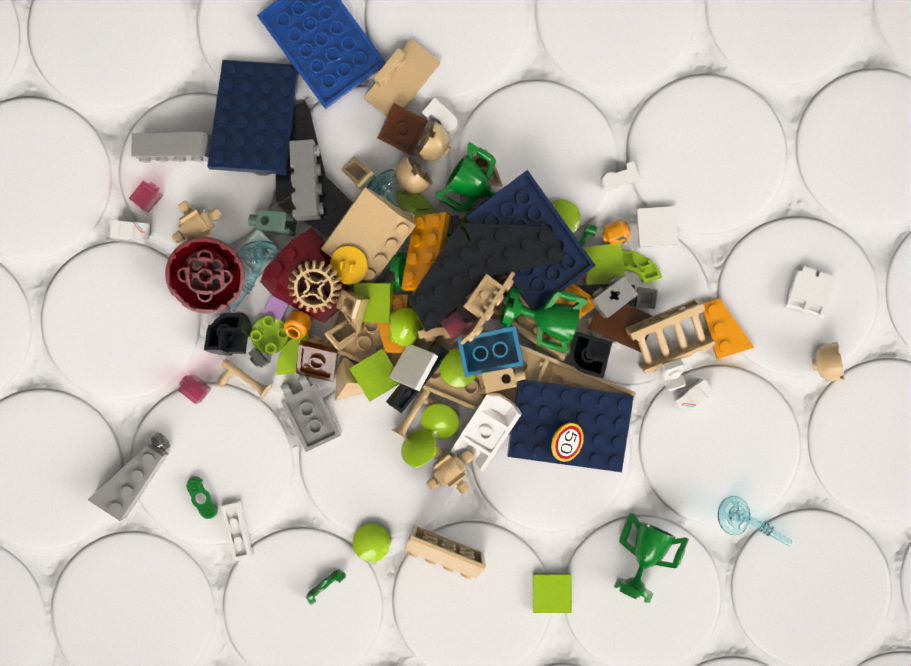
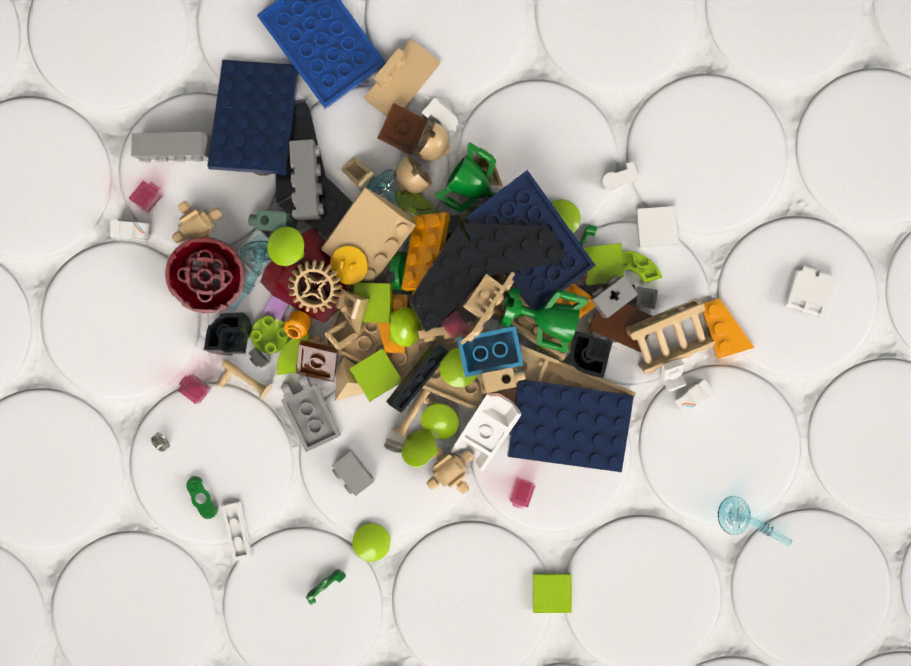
(126, 487): light grey wedge -> none
(285, 246): none -> lime dish
(353, 473): none -> light grey brick
(393, 445): none -> clear smoke tile
(413, 367): white tile -> none
(445, 552): tan slope -> none
(521, 493): none -> clear pink brick
(567, 442): piece -> none
(616, 232): light orange head -> none
(649, 550): green piece -> none
(829, 362): tan cylinder -> none

